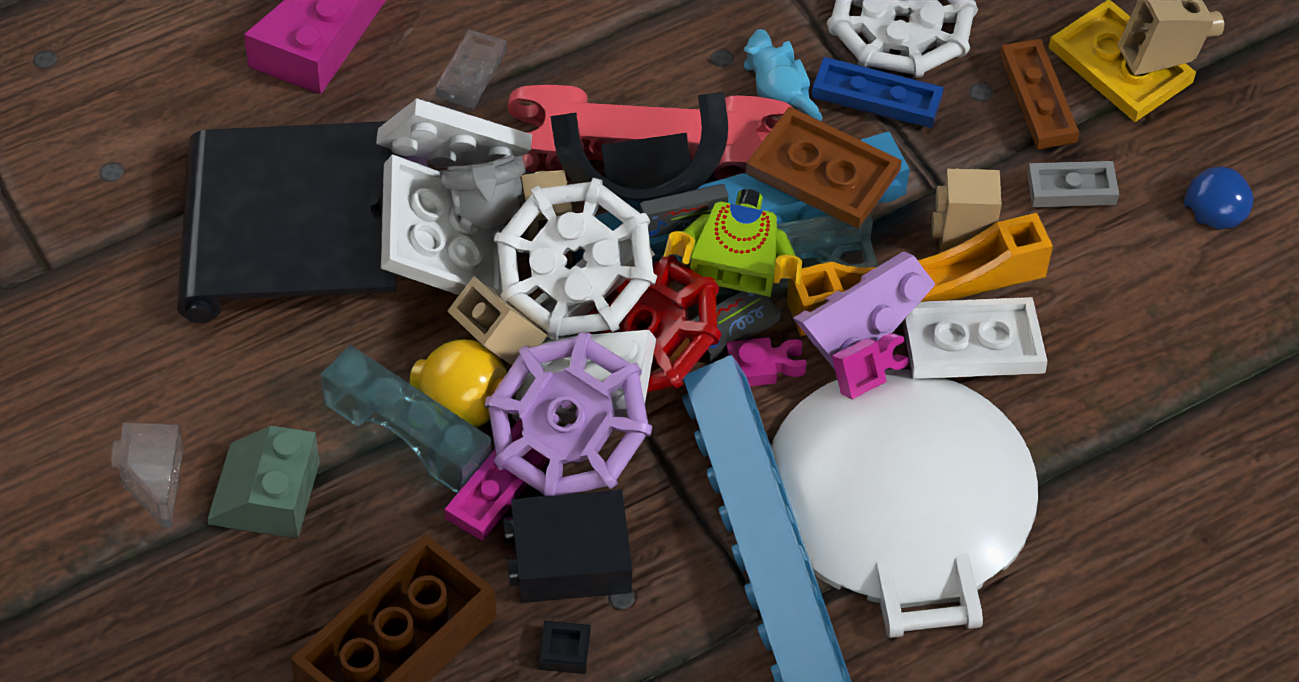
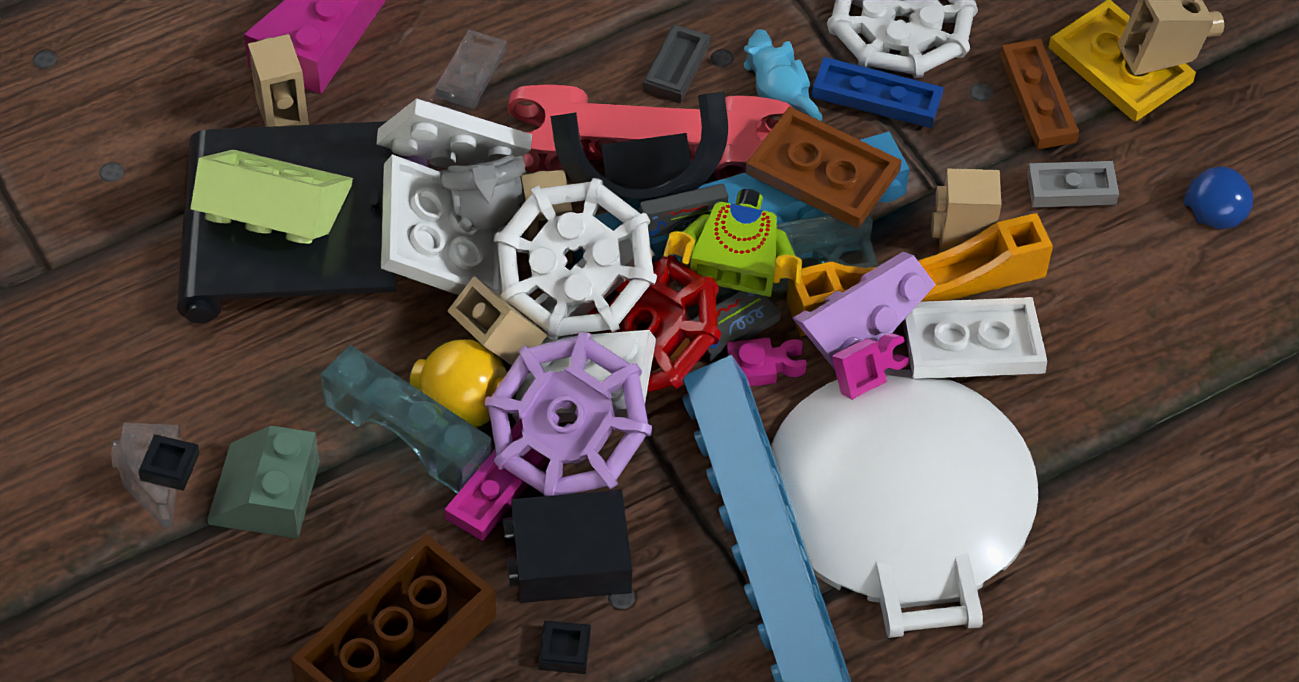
(169, 462): none -> black tile
(268, 194): none -> yellowish green slope
(278, 82): none -> tan brick
(676, 63): none -> dark grey tile

